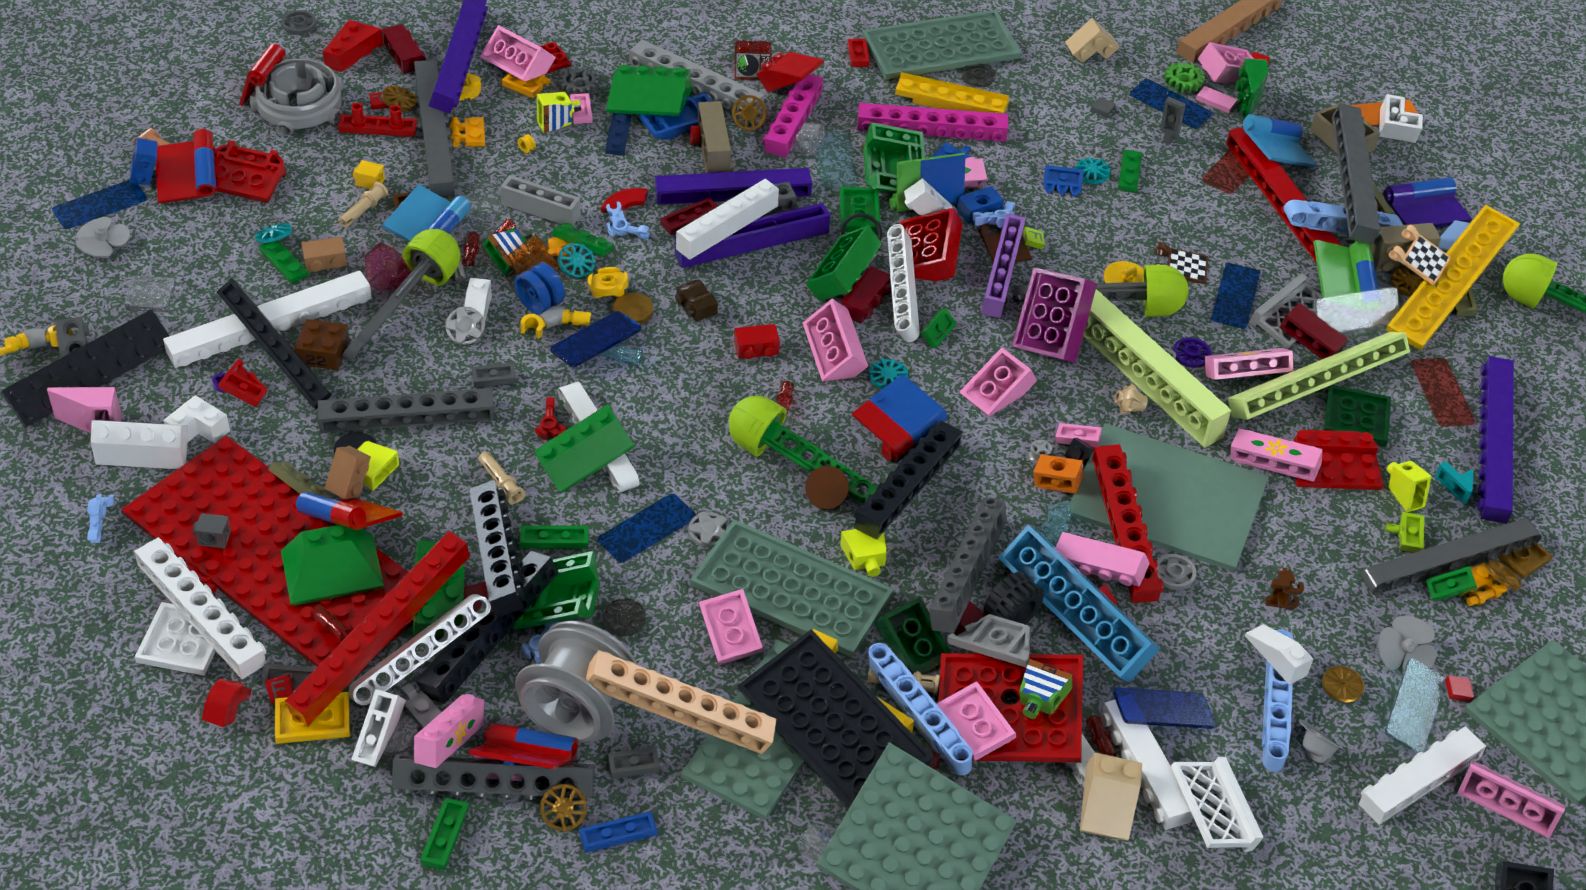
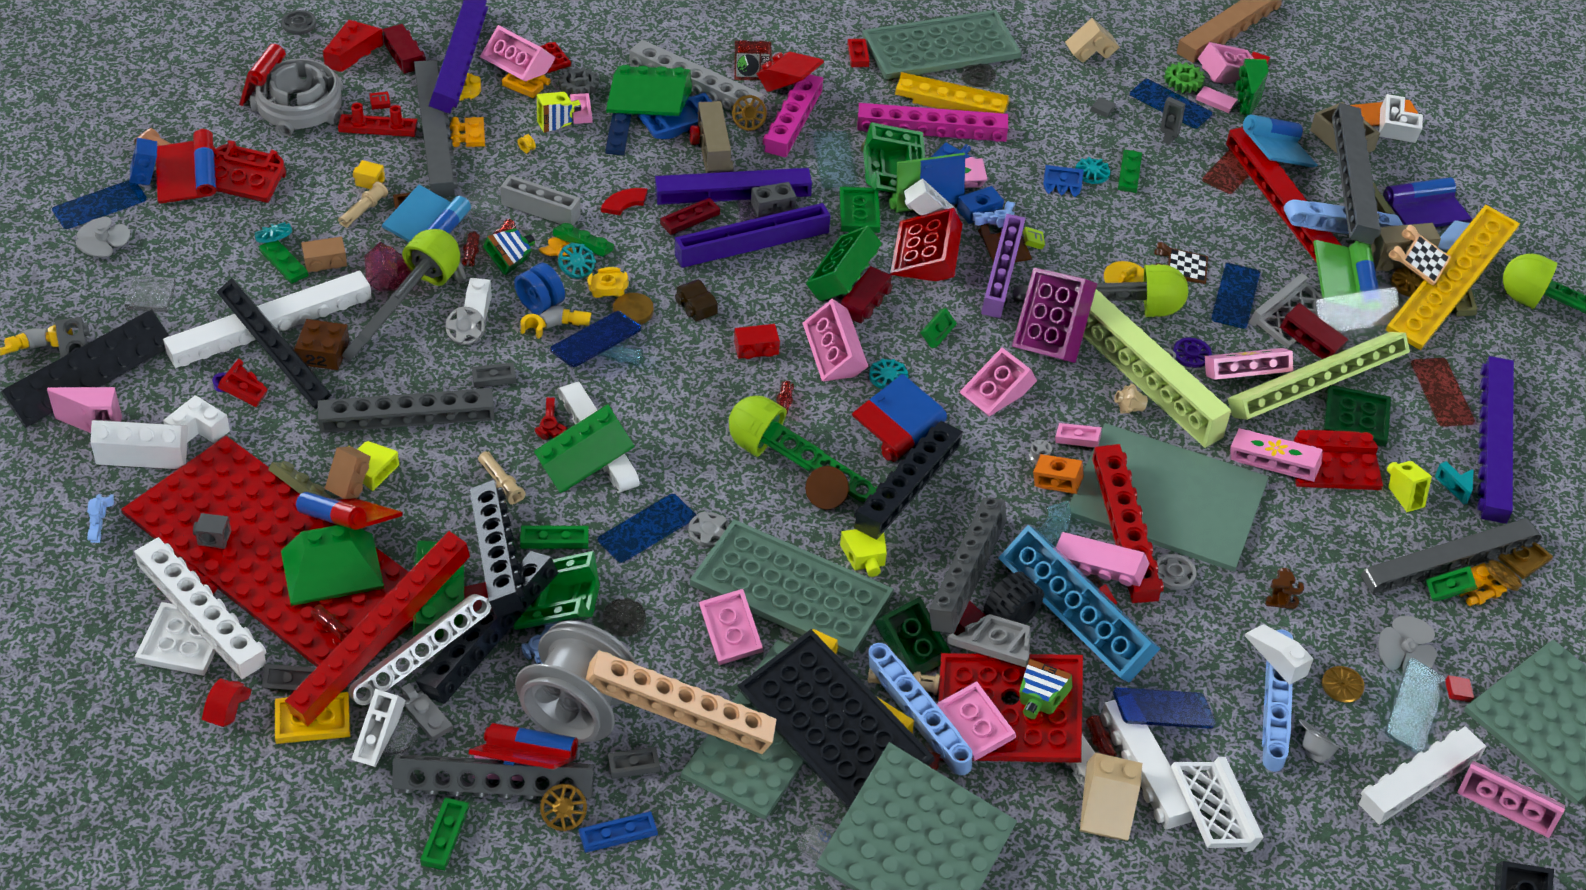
(279, 687): red tile -> none
(354, 440): black tile -> none
(400, 97): pearl gold wheel -> none
(448, 731): bright pink brick -> none
(530, 254): clear orange slope -> none
(621, 226): light blue piece -> none
(727, 219): white brick -> none
(810, 137): clear piece -> none
(865, 216): black tyre -> none
(903, 283): white beam -> none
(1079, 450): black plate -> none
(1409, 532): lime plate -> none

